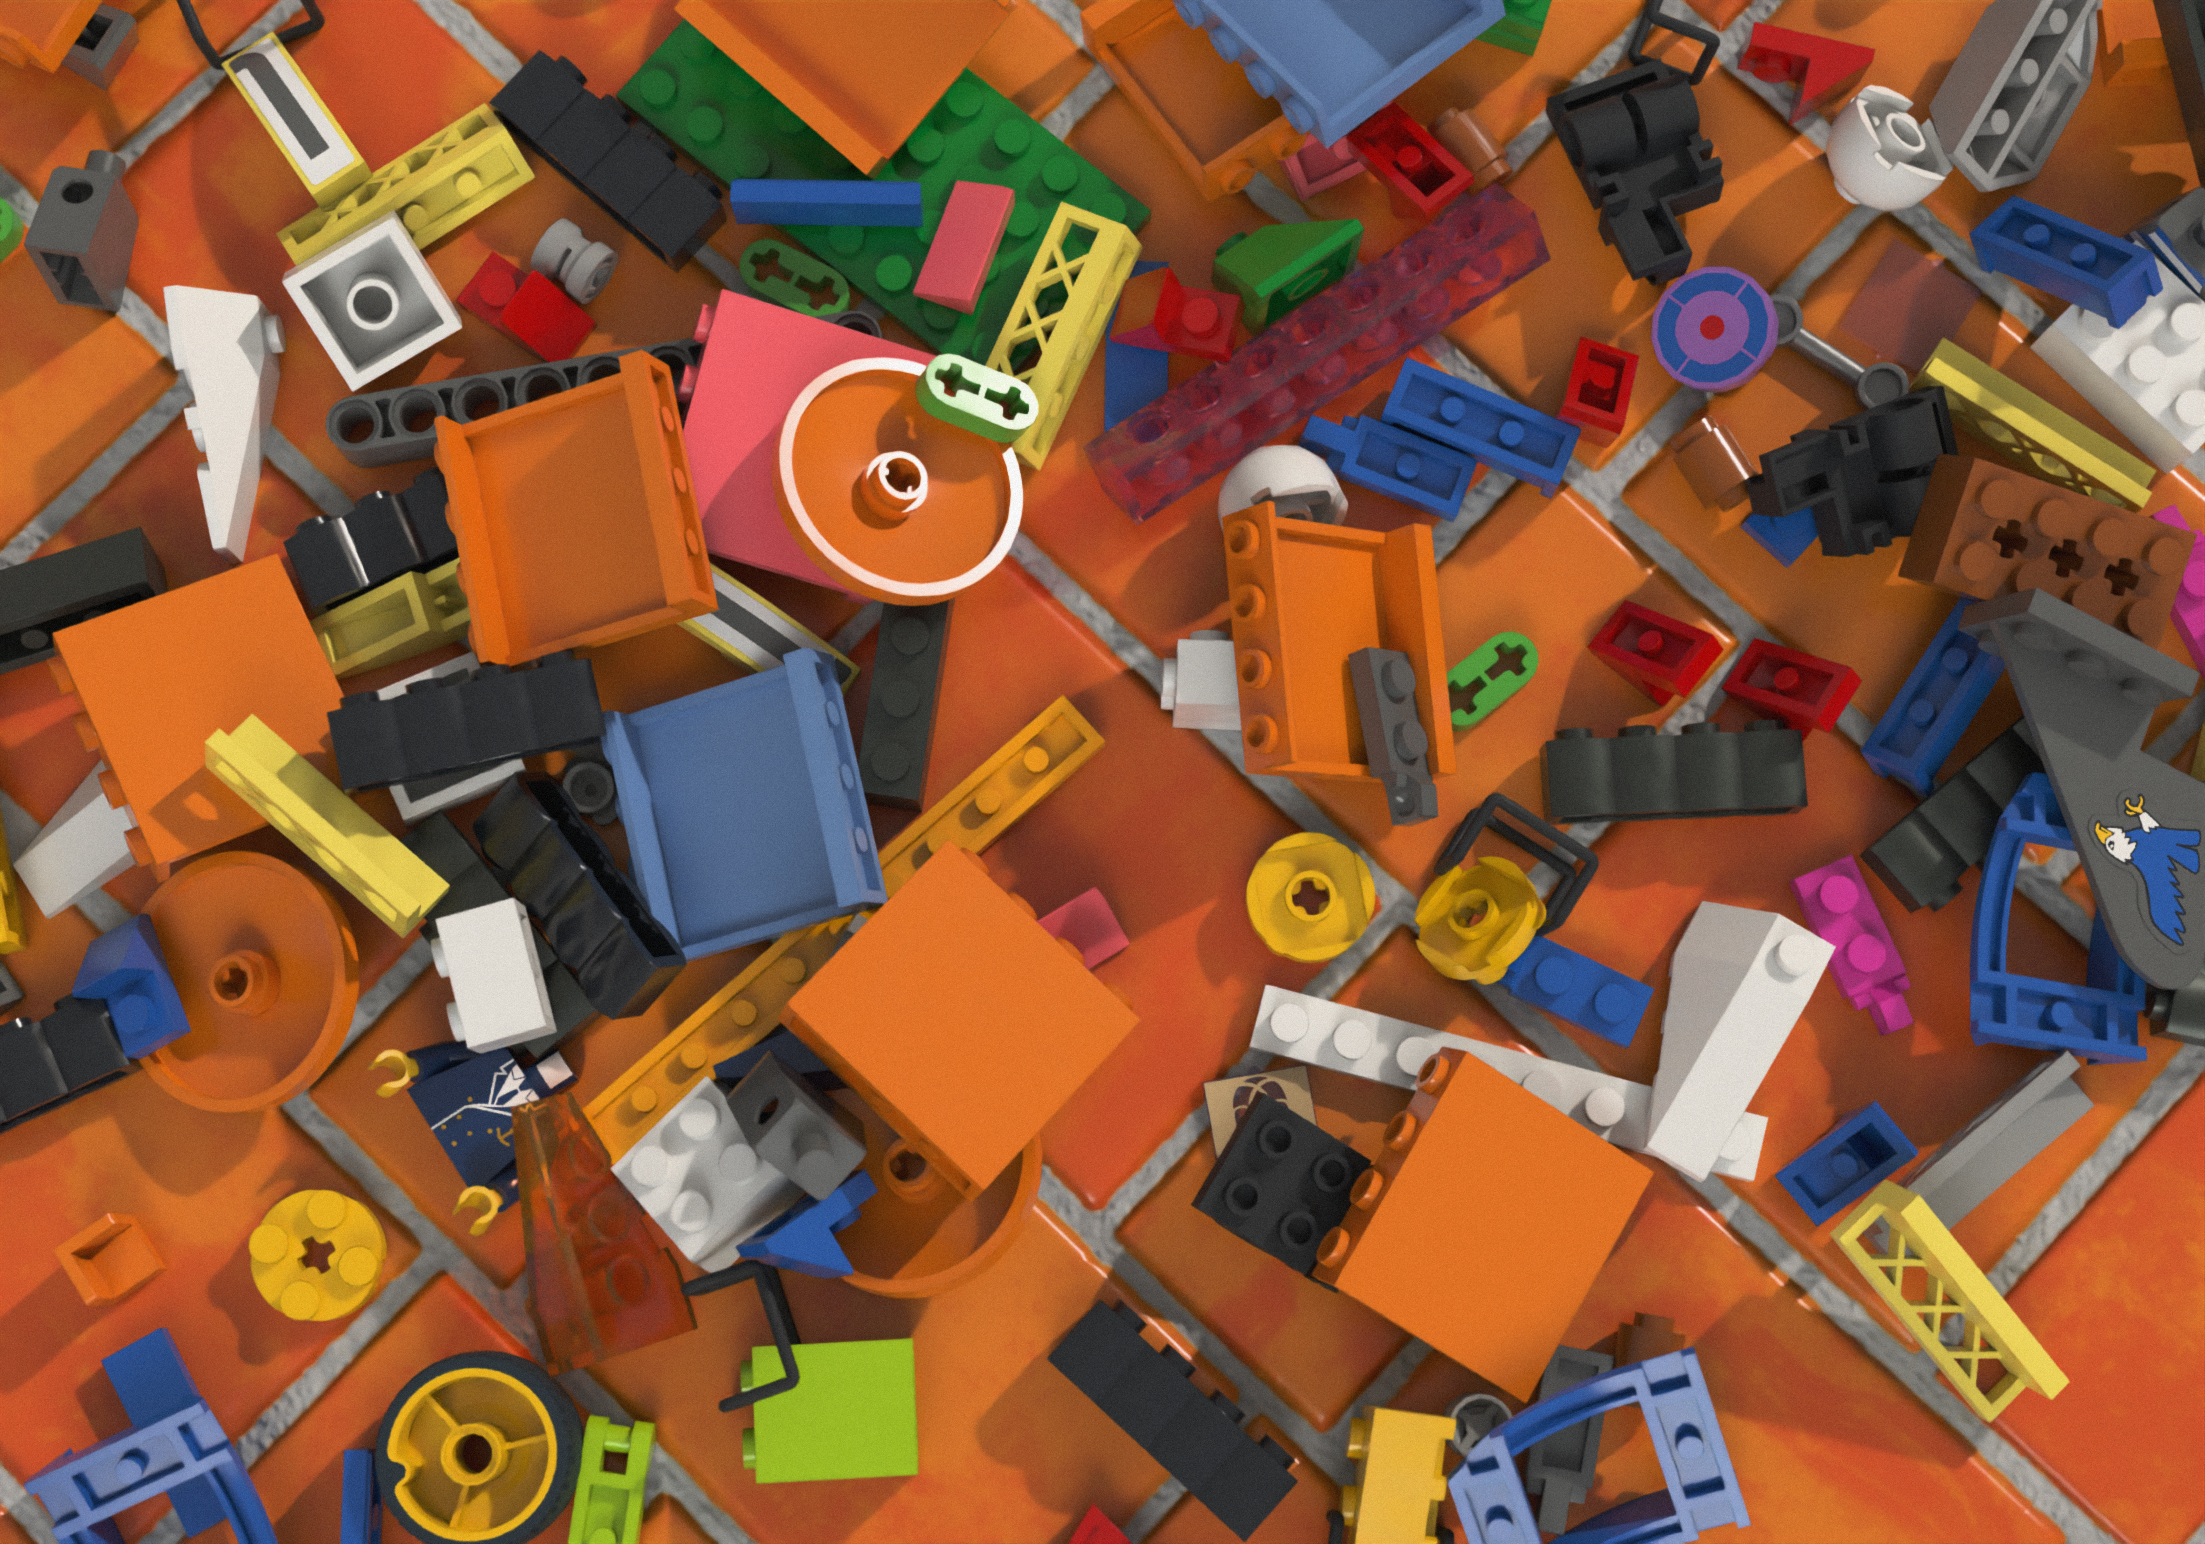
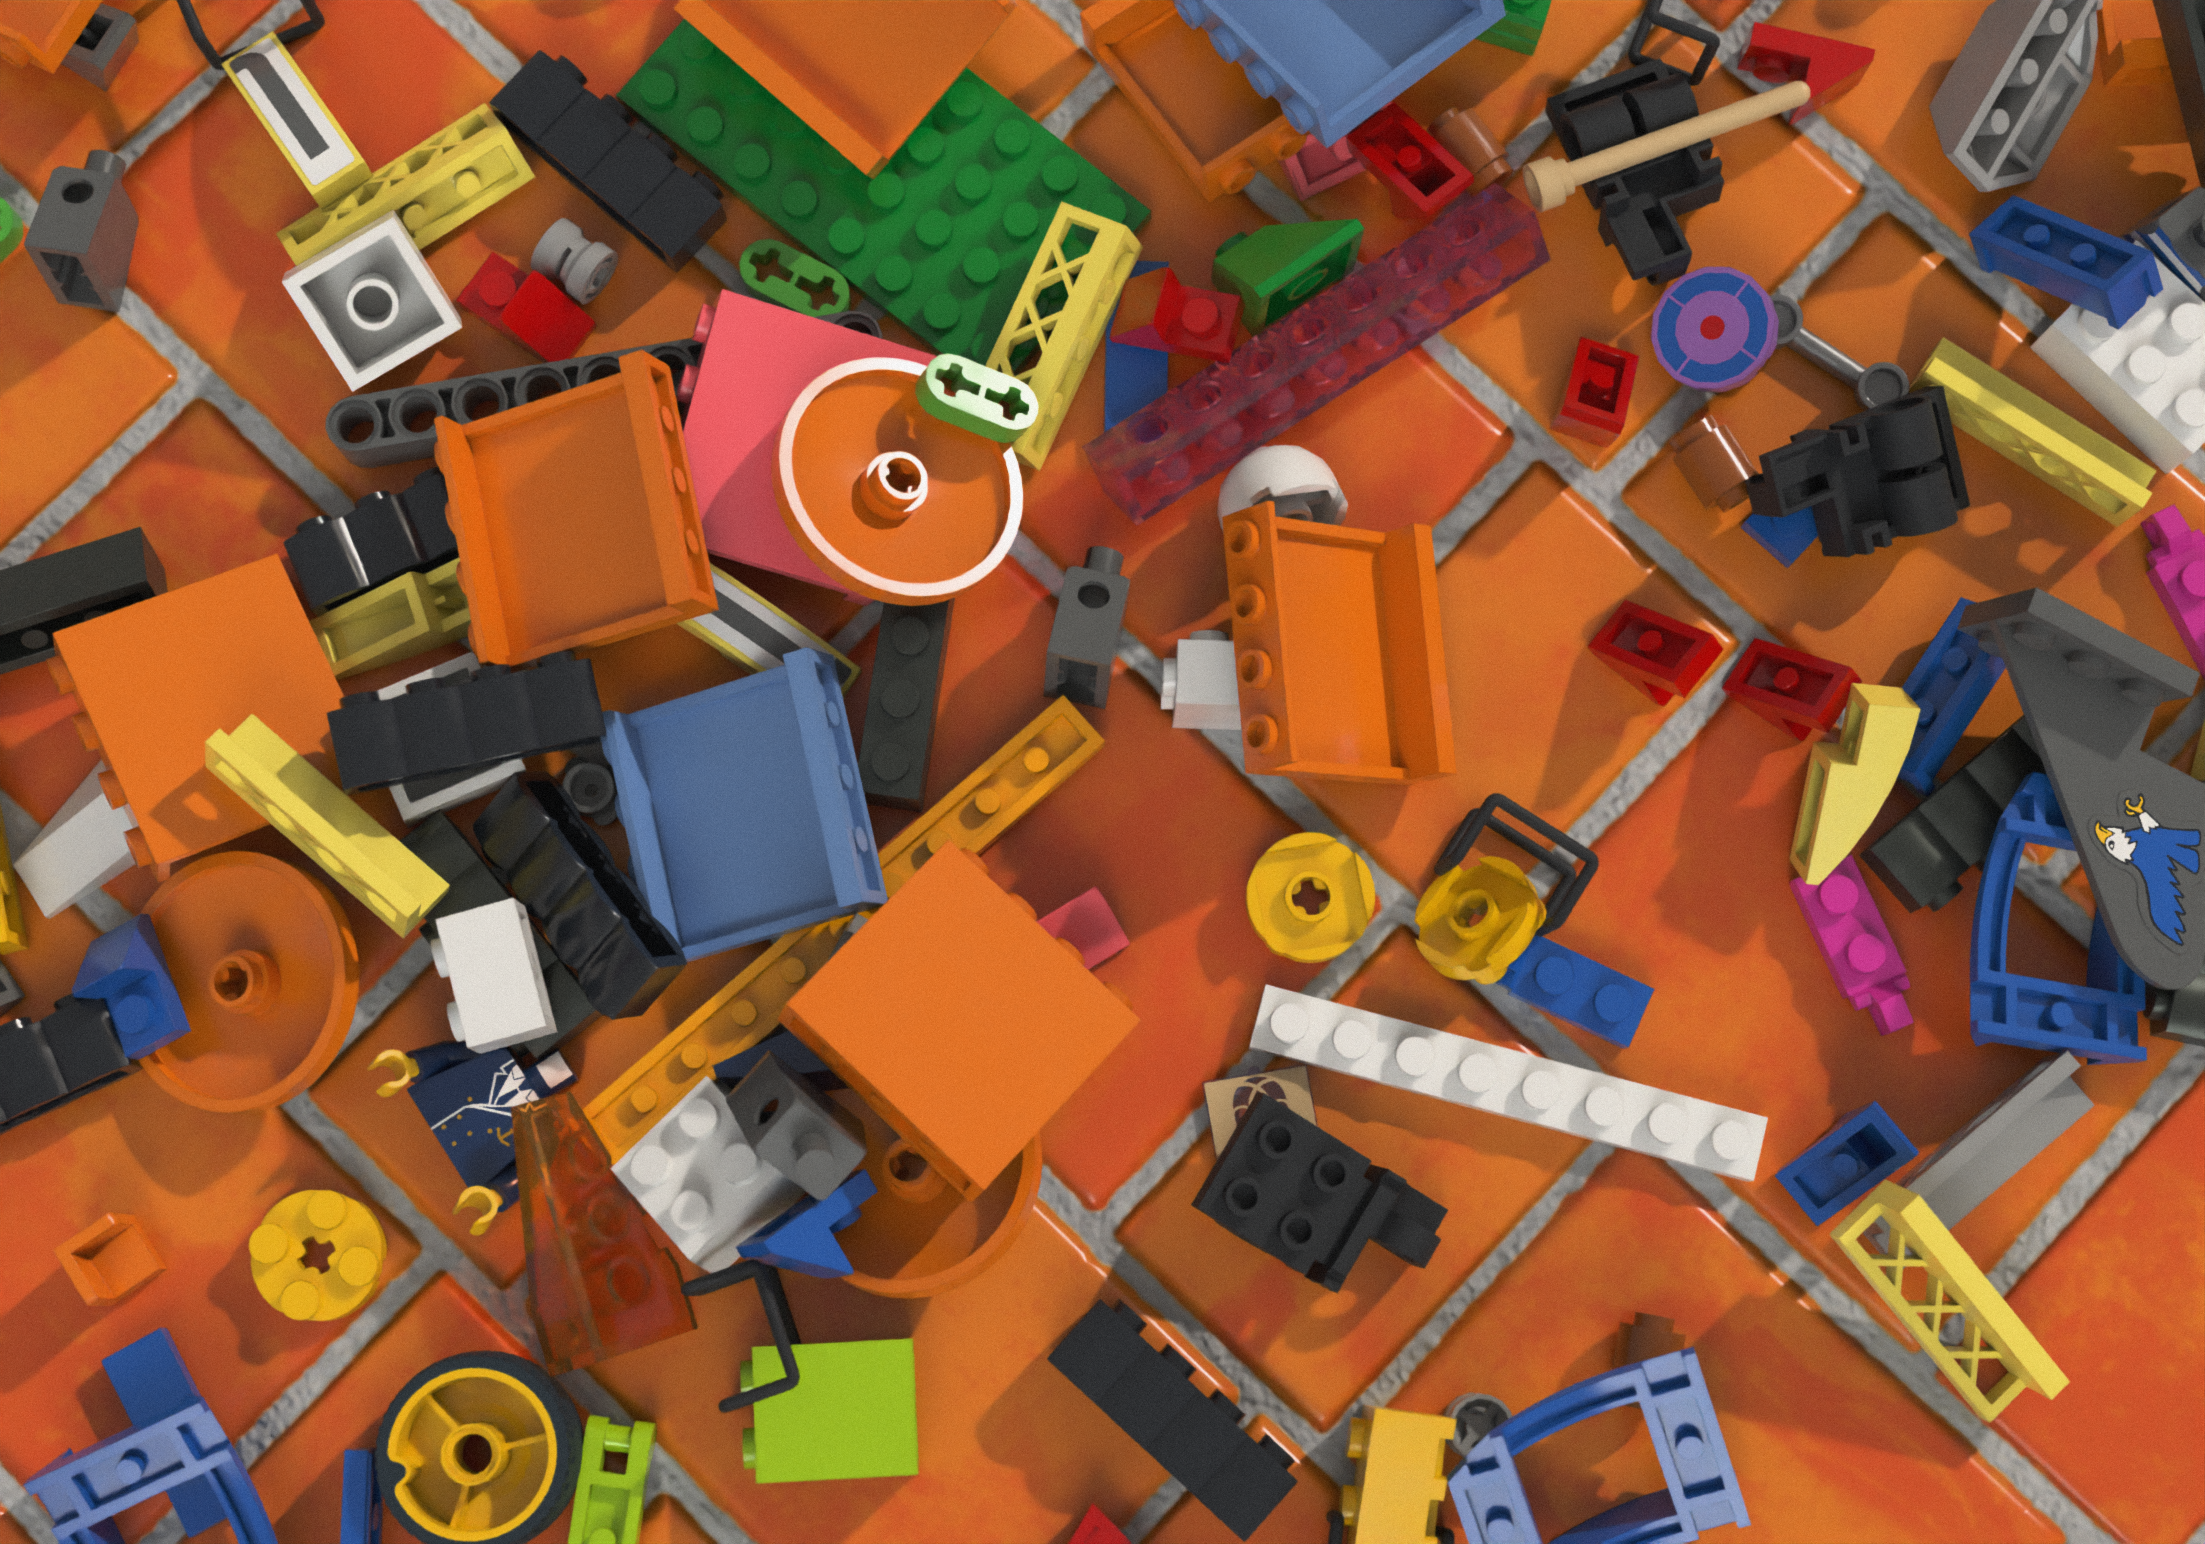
(233, 367): white wedge -> none
(827, 202): blue tile -> none
(965, 245): coral slope -> none
(1087, 629): none -> dark grey torso
(1392, 462): blue hinge -> none
(1393, 733): dark grey hinge -> none
(1481, 425): blue container -> none
(1482, 1221): orange panel -> none
(1493, 692): bright green beam -> none
(1552, 181): none -> tan piece
(1565, 1461): dark grey hinge -> none
(1672, 776): pearl dark grey brick -> none
(1729, 1010): white wedge -> none
(1851, 777): none -> light yellow slope
(1884, 153): white cylinder -> none
(1908, 307): piece -> none
(2006, 532): dark orange brick -> none

